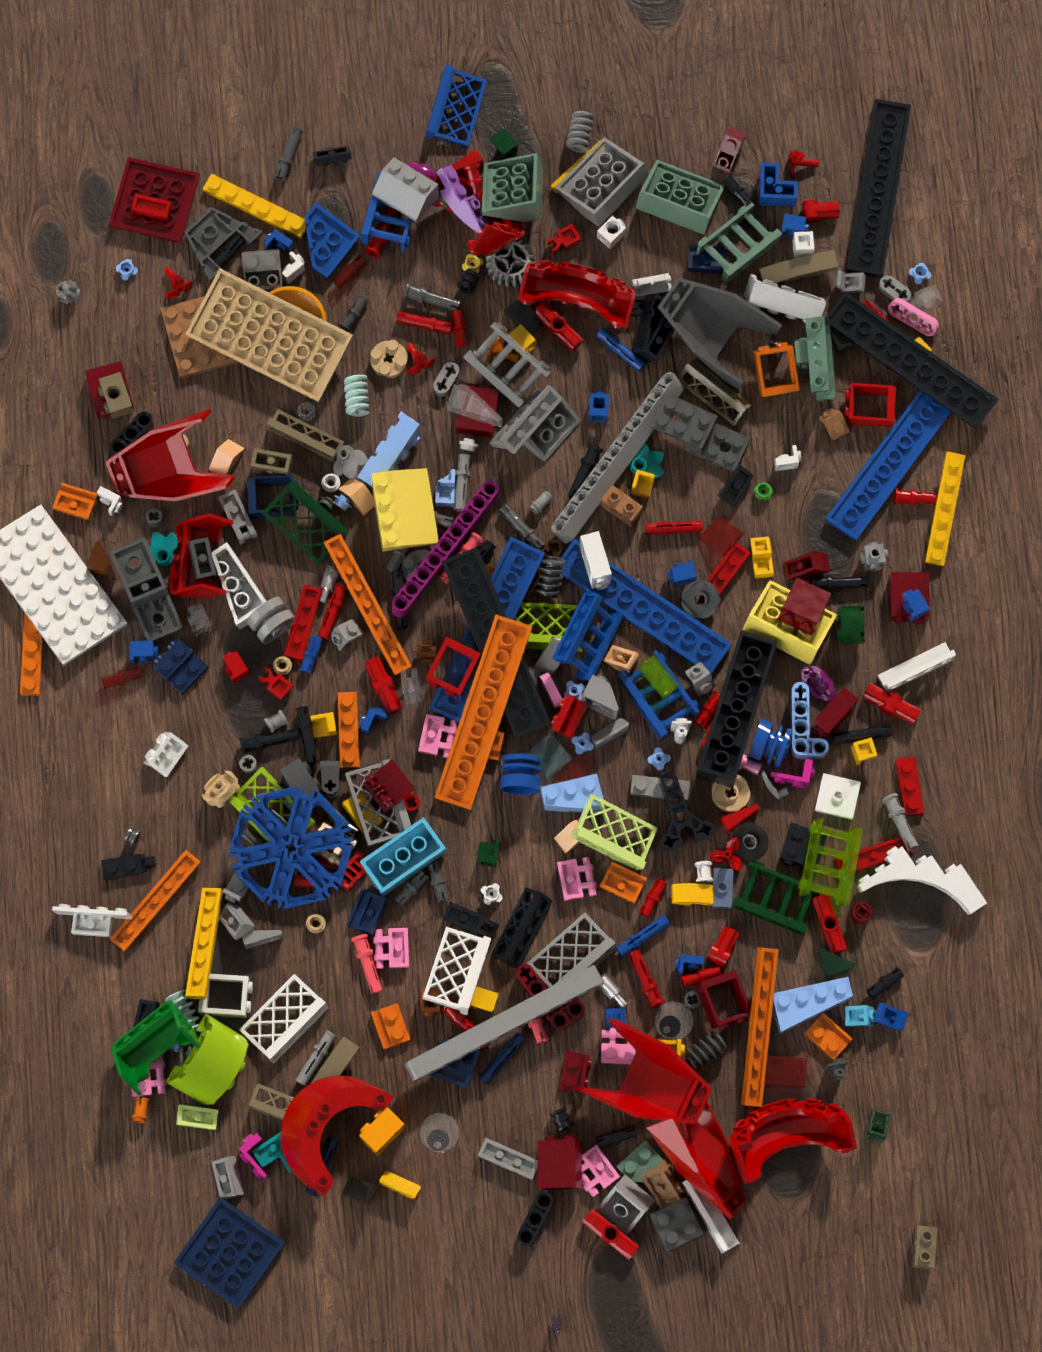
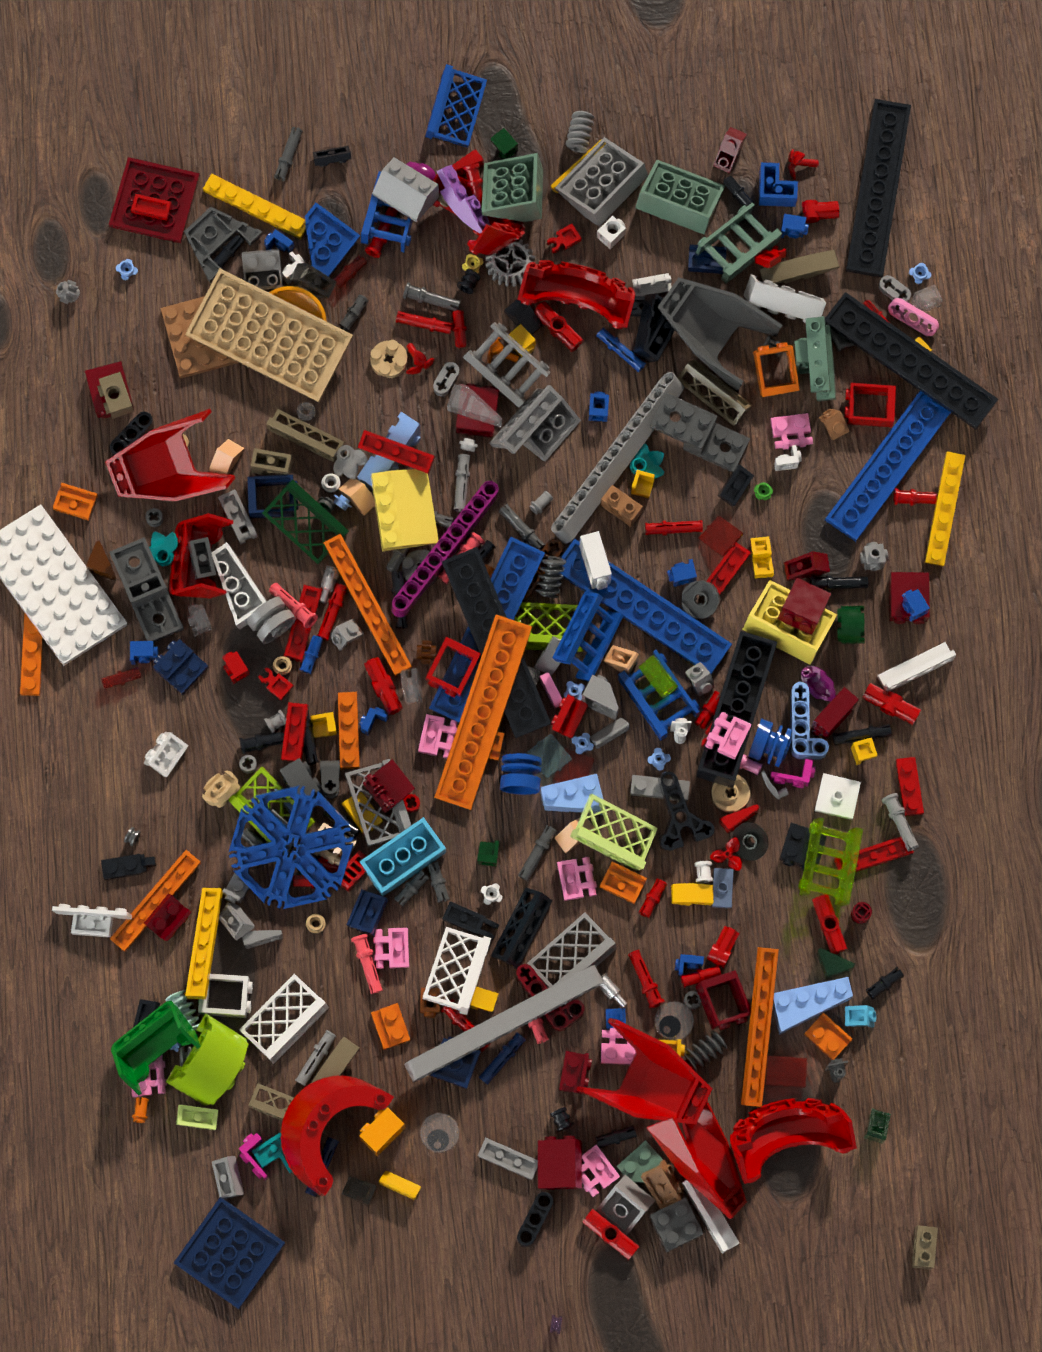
(109, 497): white bracket -> none
(167, 917): none -> dark red bracket
(177, 283): red plant -> none
(294, 731): none -> red plate
(298, 609): none -> coral pin
(313, 280): none -> clear smoke brick
(354, 395): light aqua piece -> none
(396, 451): none -> red plate
(446, 491): light blue slope -> none
(535, 856): none -> dark grey pin
(588, 463): black pin -> none
(642, 936): blue pin -> none
(734, 737): none -> bright pink plate
(761, 909): dark green fence -> none
(770, 258): none -> red plate
(790, 426): none -> bright pink plate
(803, 244): white brick -> none
(850, 283): light grey bracket -> none
(890, 1017): blue bracket -> none
(927, 871): white arch -> none

